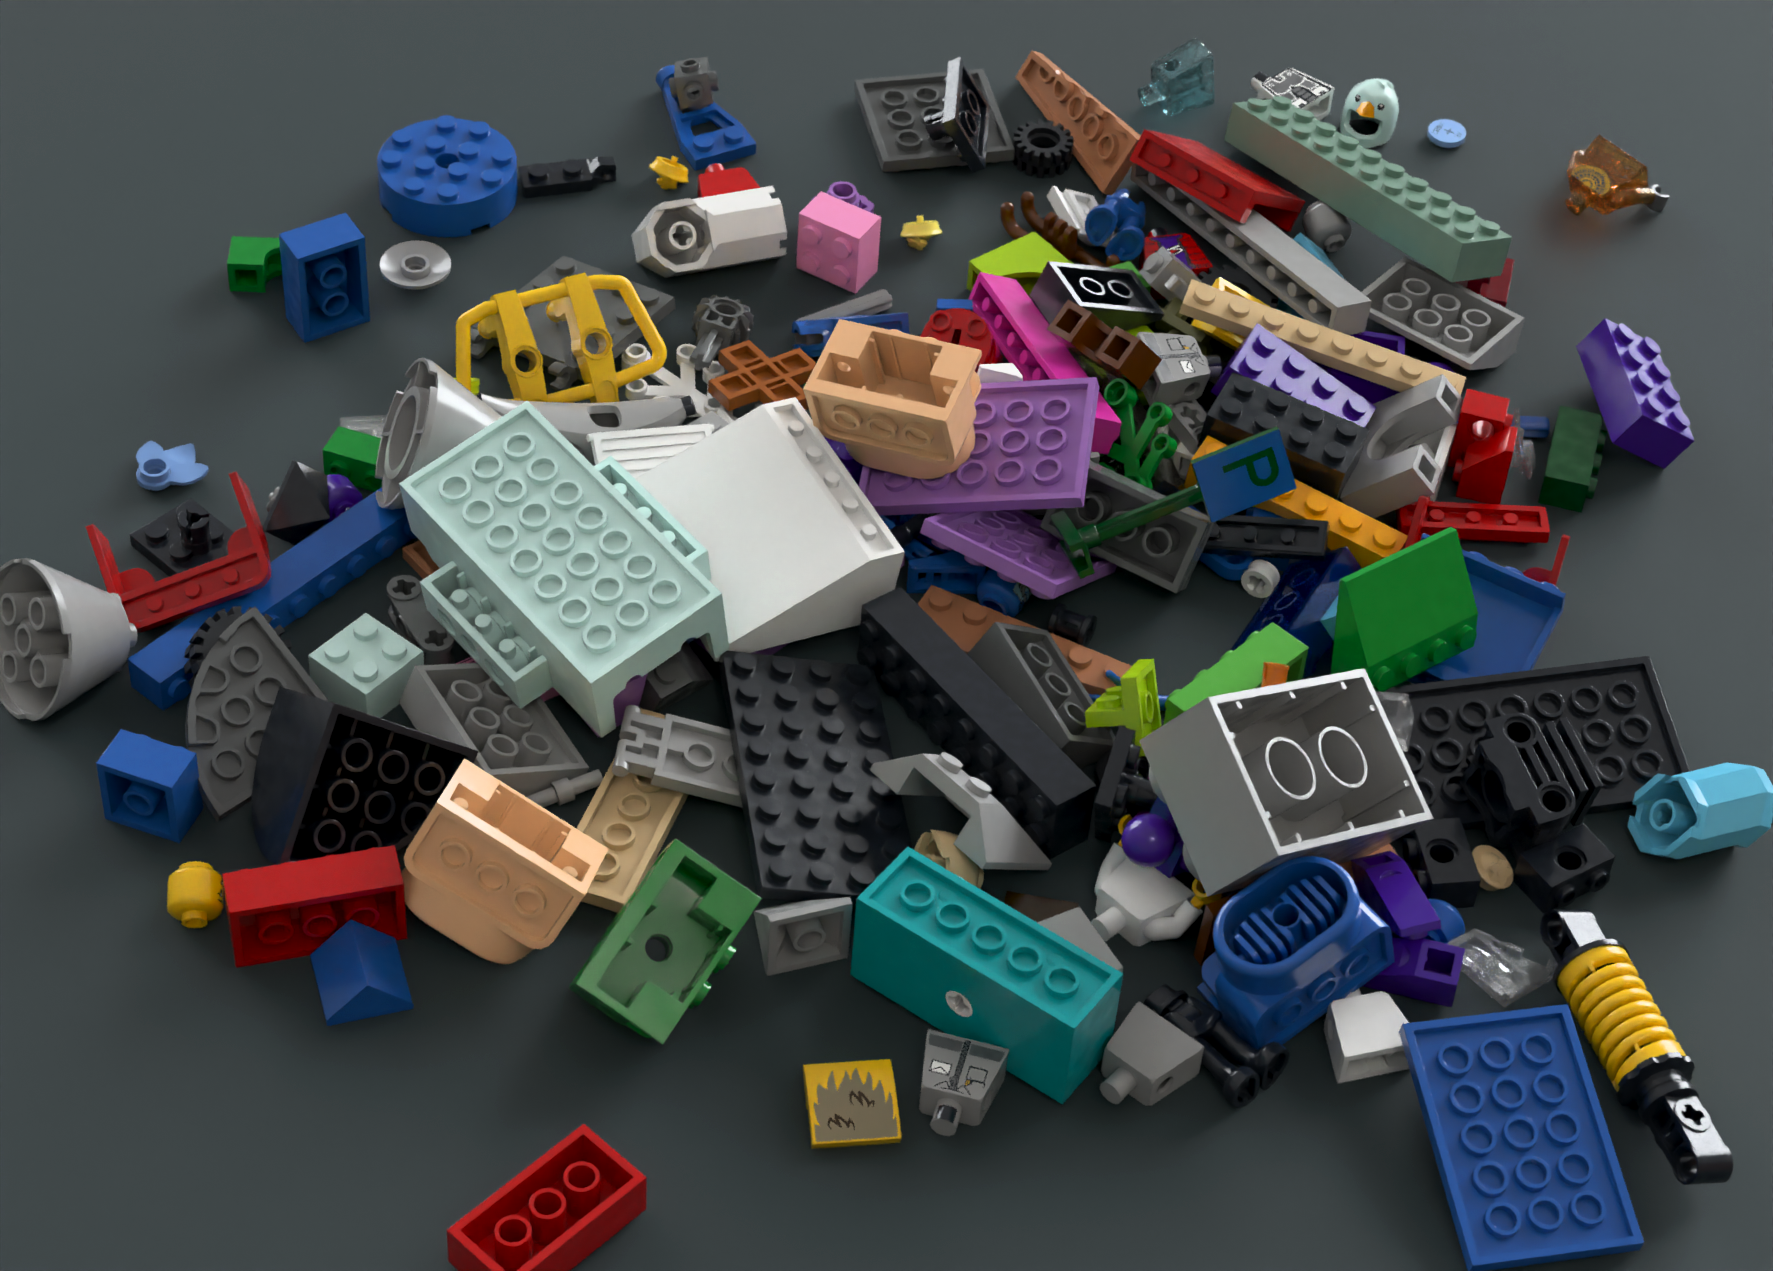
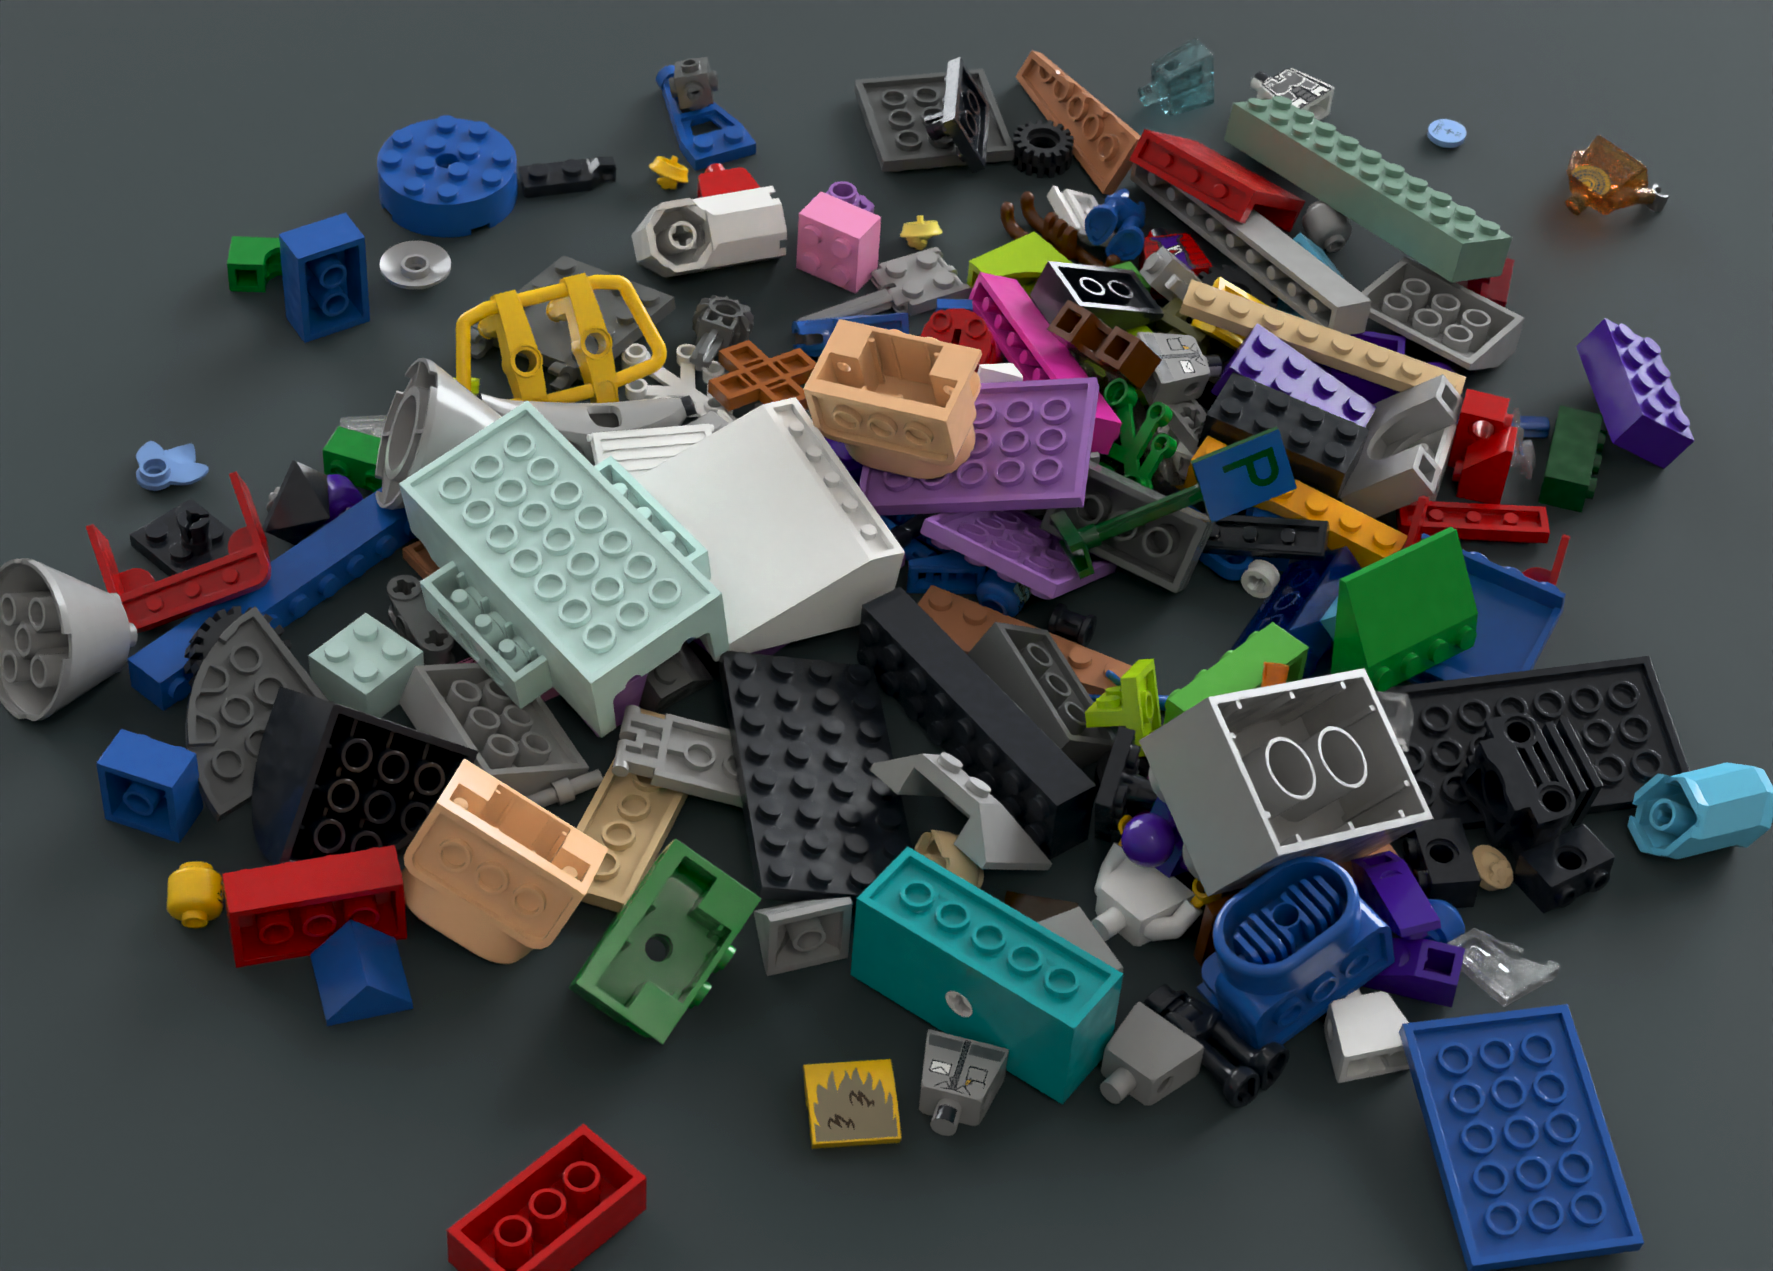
(919, 281): none -> light grey plate
(1375, 102): light aqua piece -> none
(1634, 1044): piece -> none

